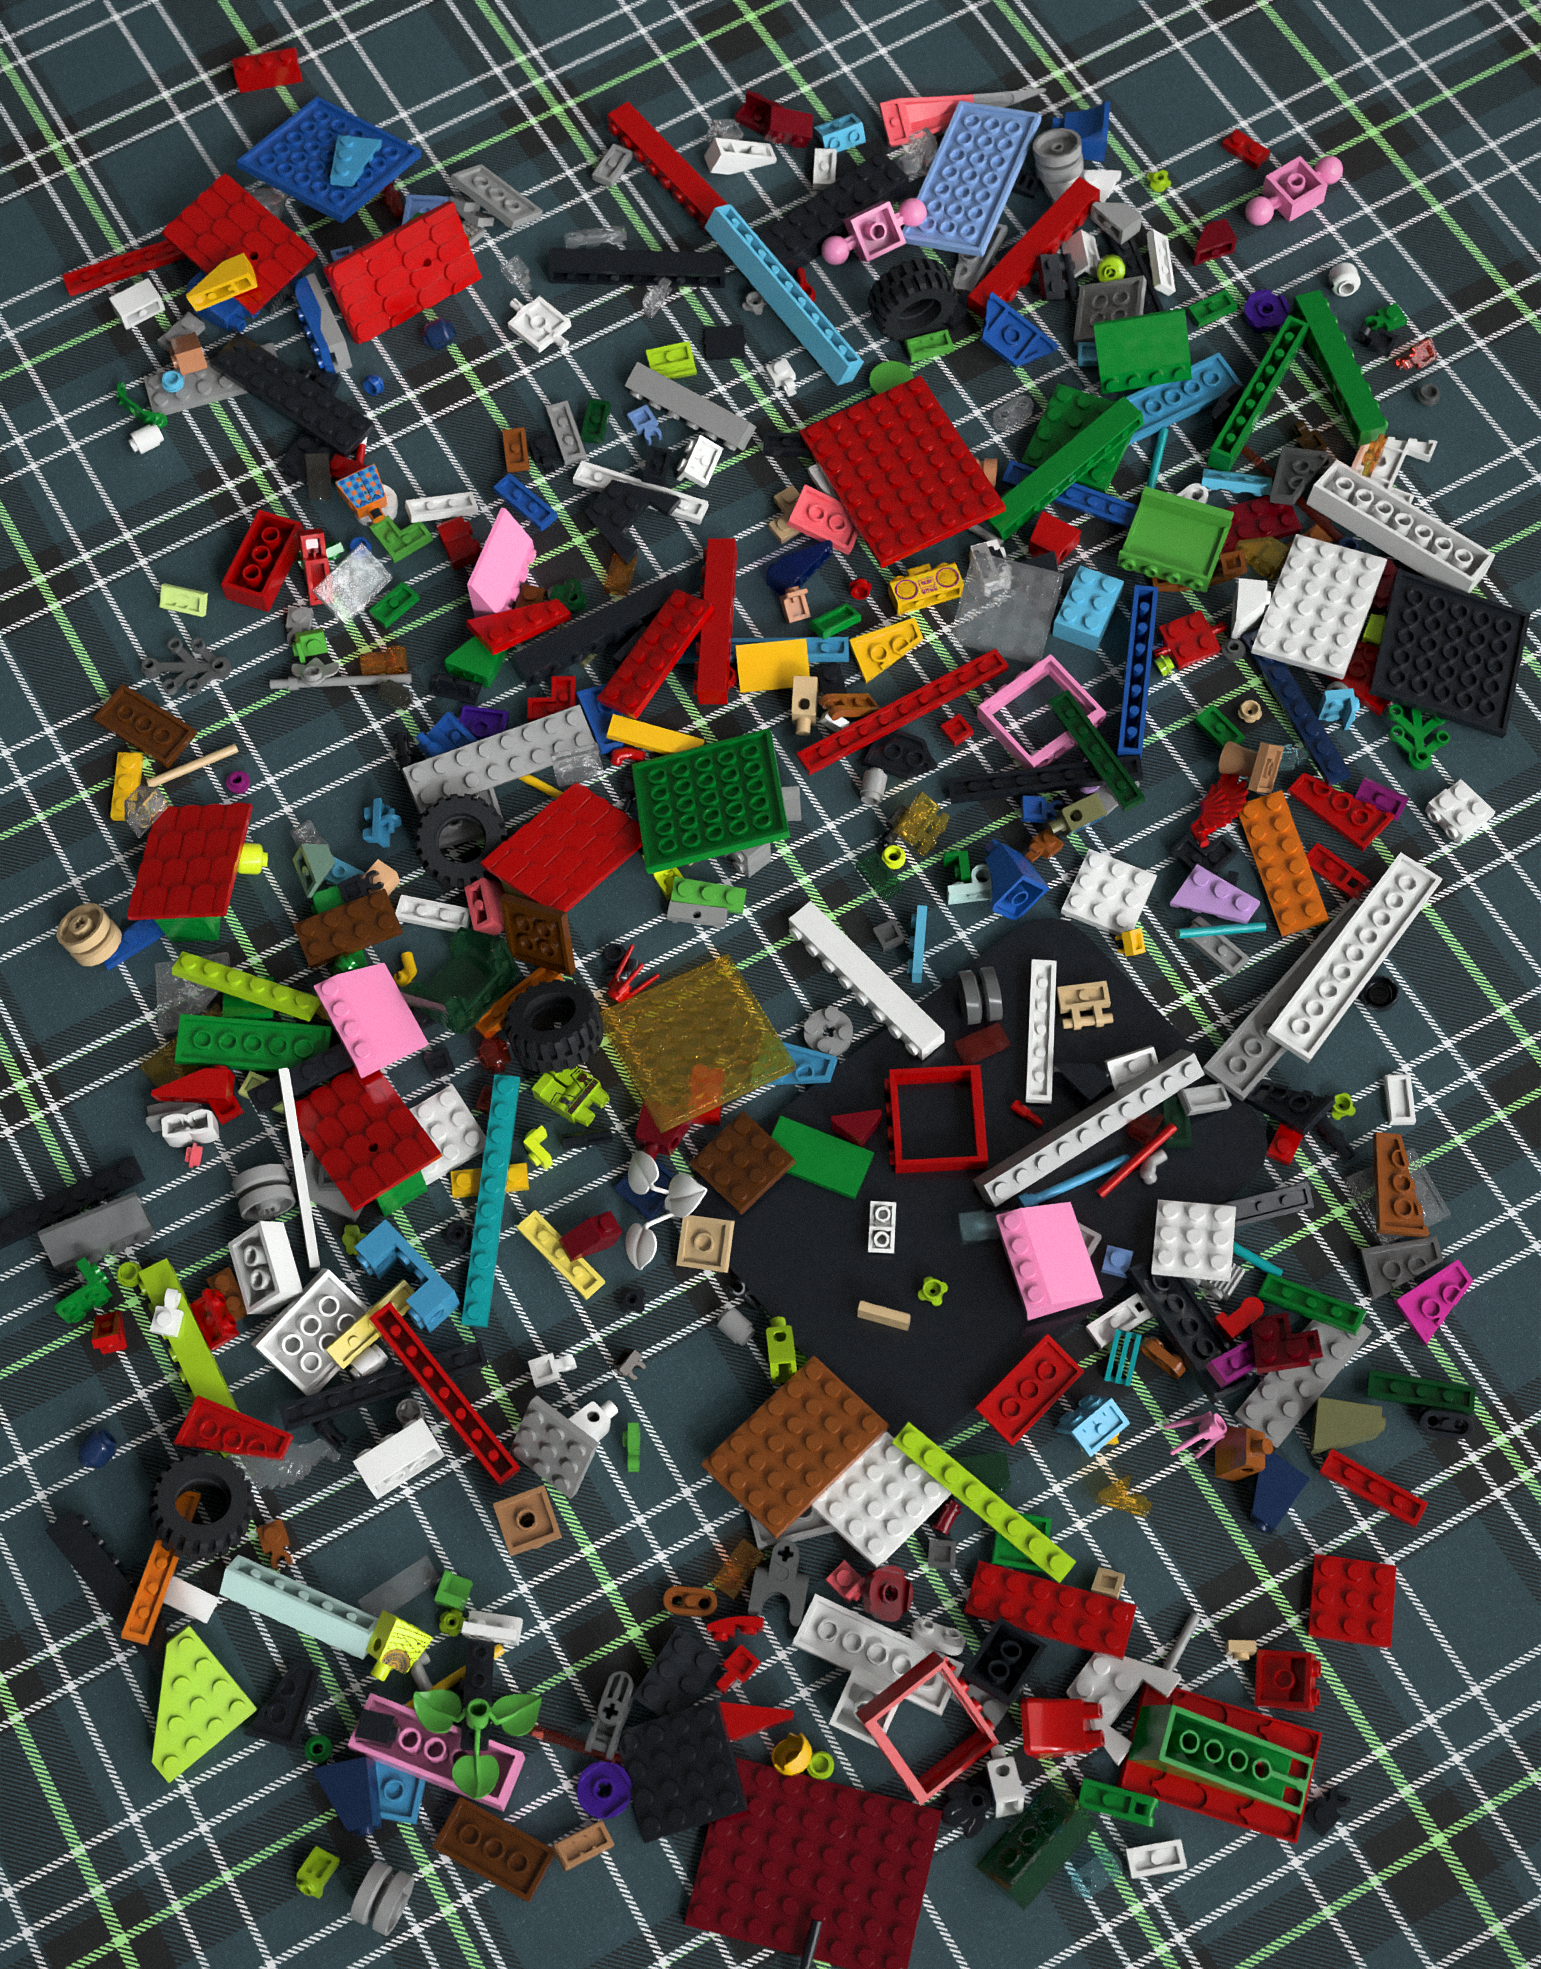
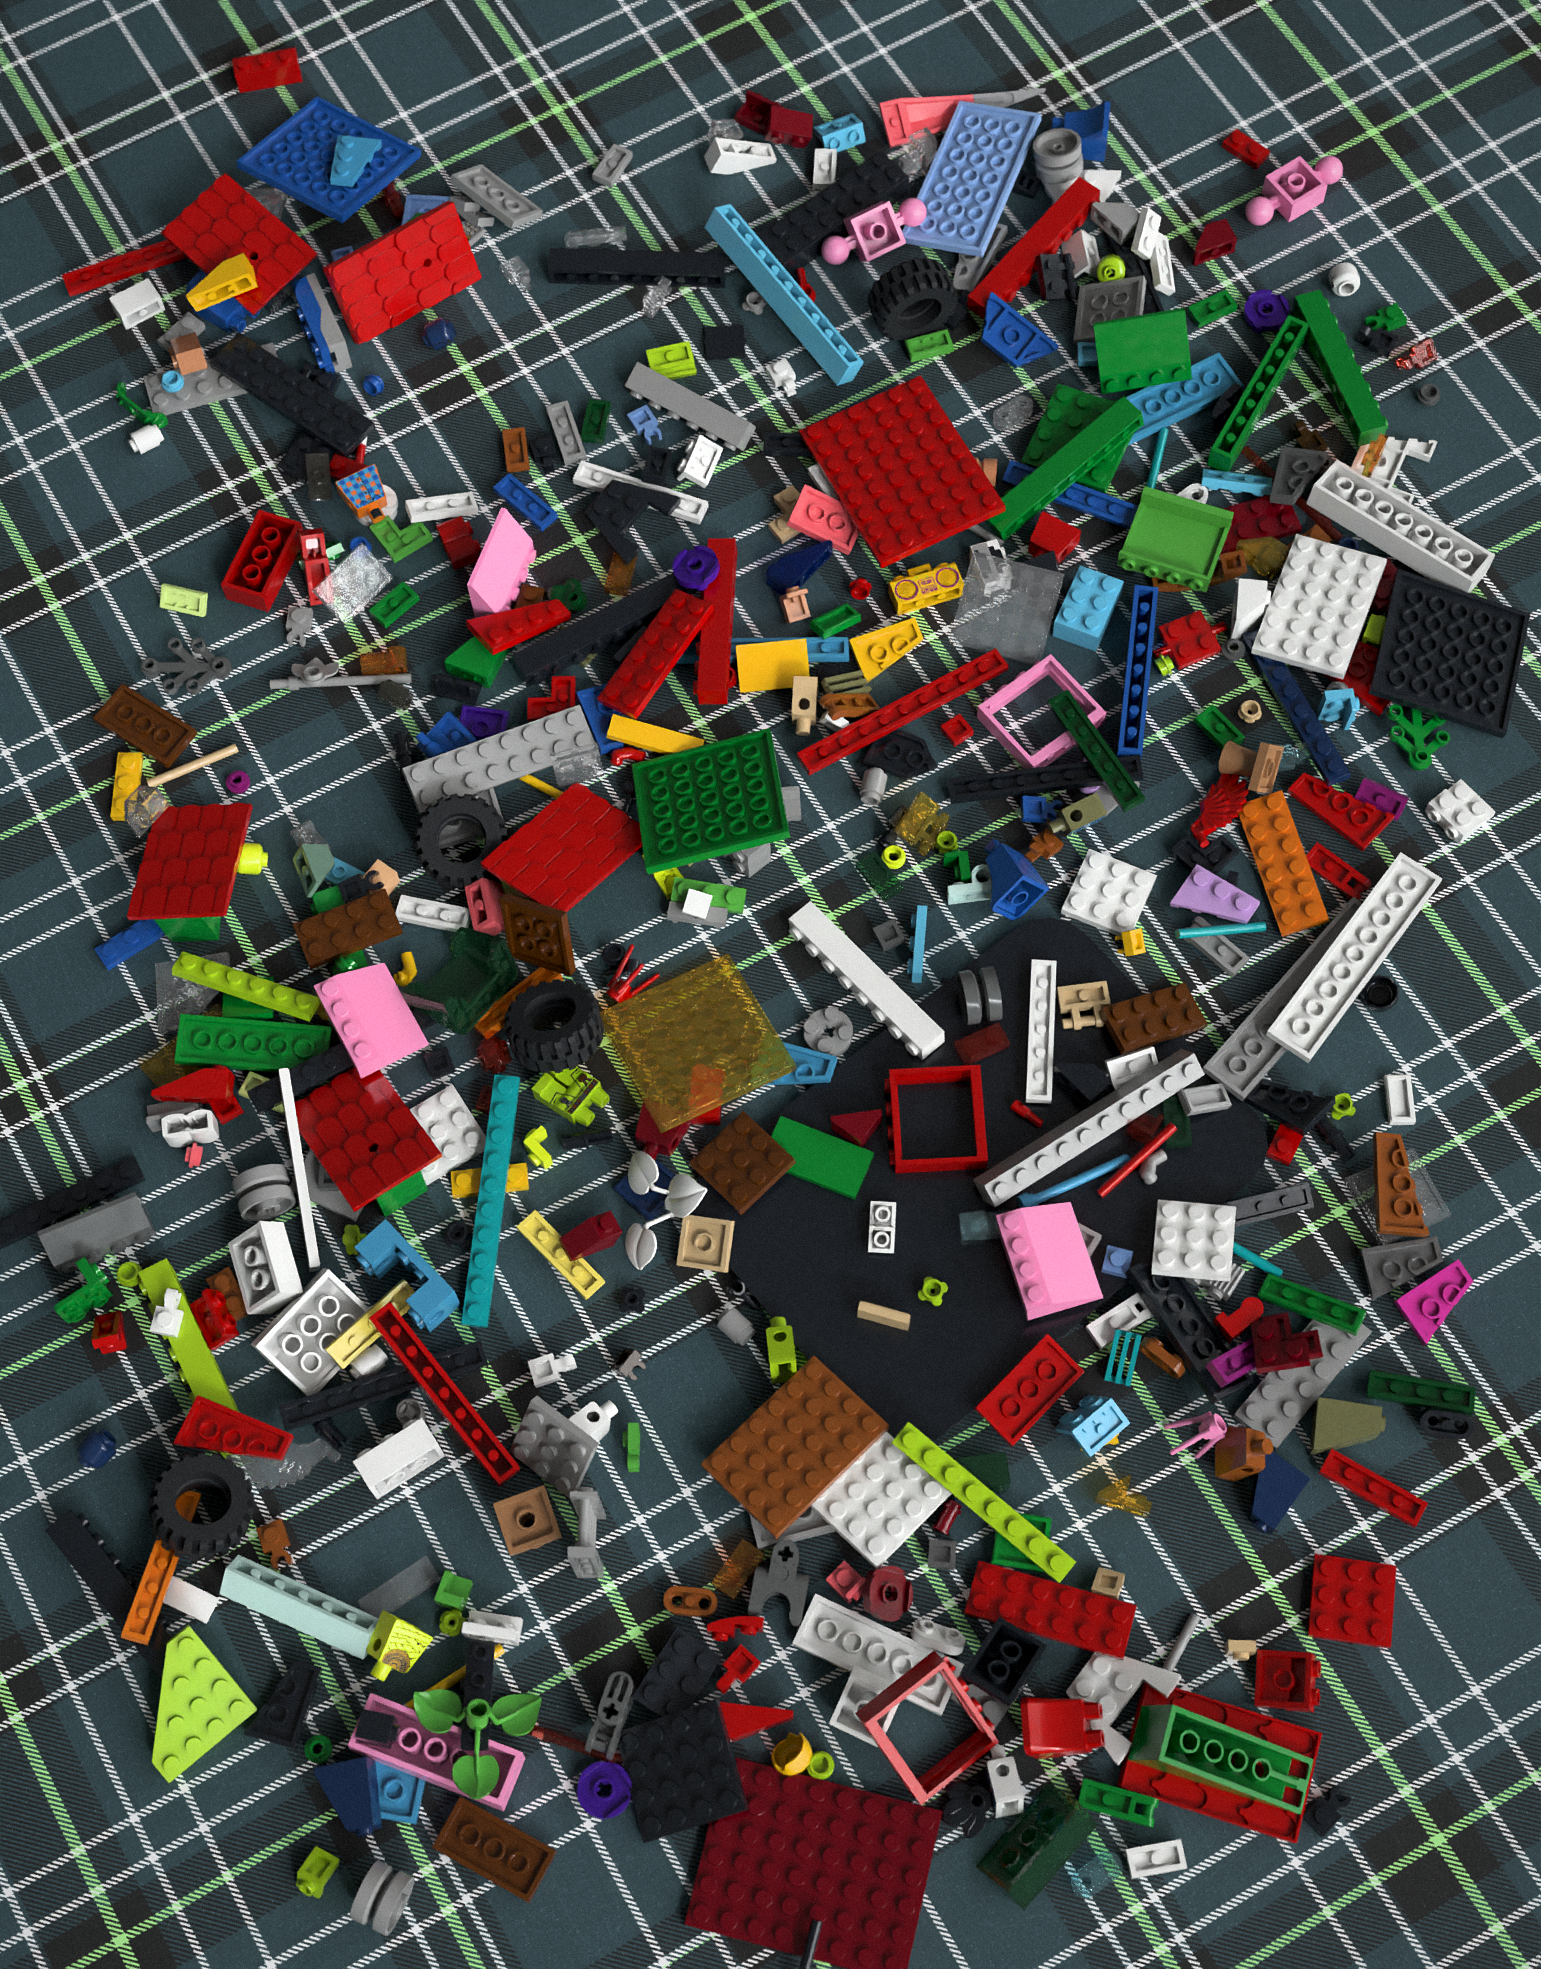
(89, 934): tan wheel -> none
(309, 643): bright green bracket -> none
(383, 823): dark azure hips -> none
(419, 1674): light grey arm -> none
(539, 324): white plate -> none
(582, 1845): medium nougat plate -> none
(584, 1555): none -> light grey fence
(664, 163): red brick -> none
(697, 904): none -> white tile
(698, 578): none -> dark purple plate
(858, 681): none -> olive tile
(889, 375): bright green tile -> none
(946, 836): none -> lime plate
(1146, 233): none -> white plate
(1153, 1018): none -> reddish brown plate
(1159, 180): lime plate -> none

